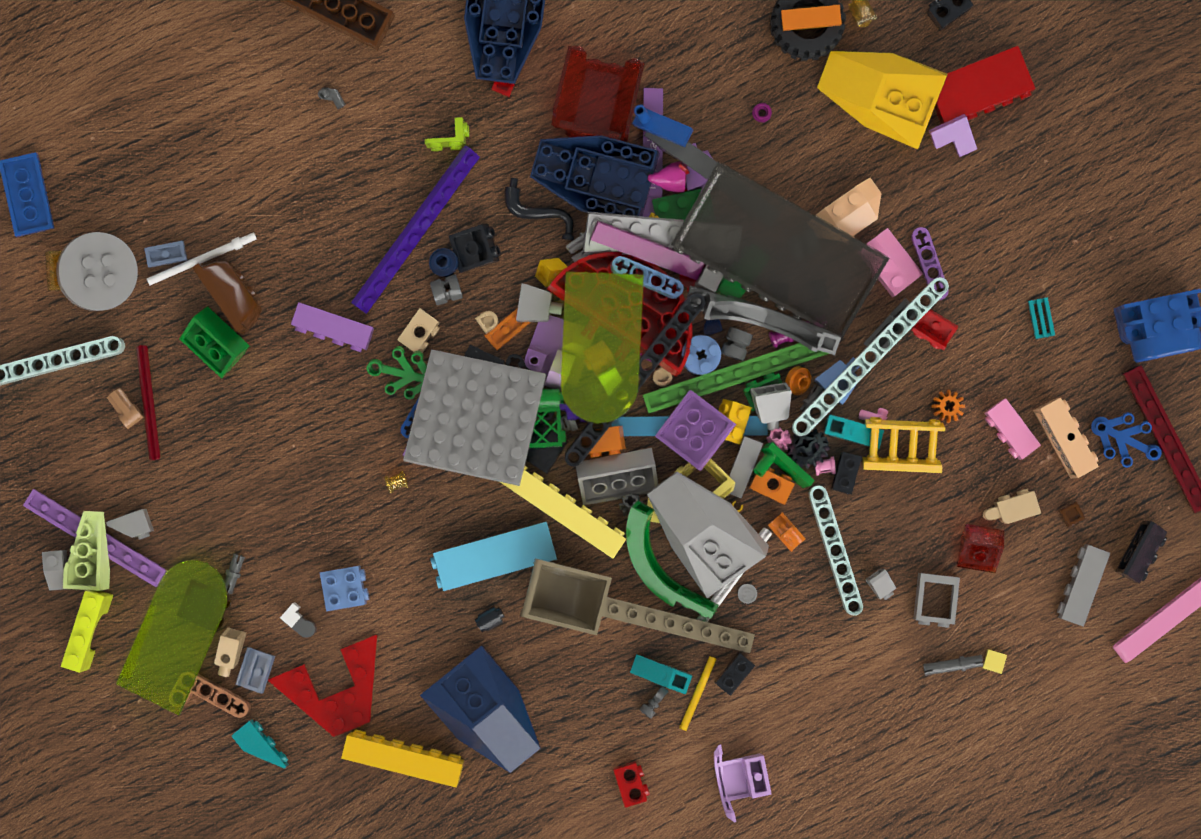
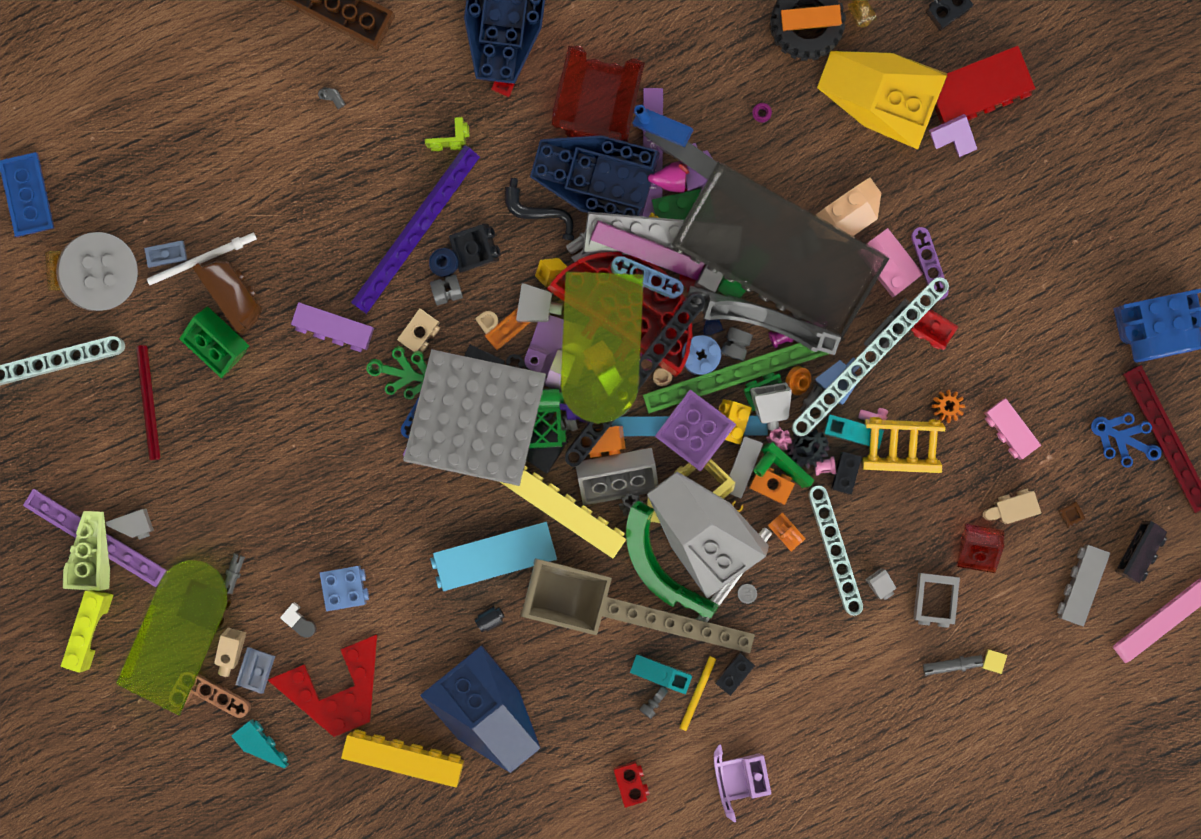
(53, 568): light grey slope -> none
(128, 412): medium nougat piece -> none
(396, 482): clear yellow bush -> none
(1048, 316): teal tile -> none
(1066, 438): light nougat brick -> none

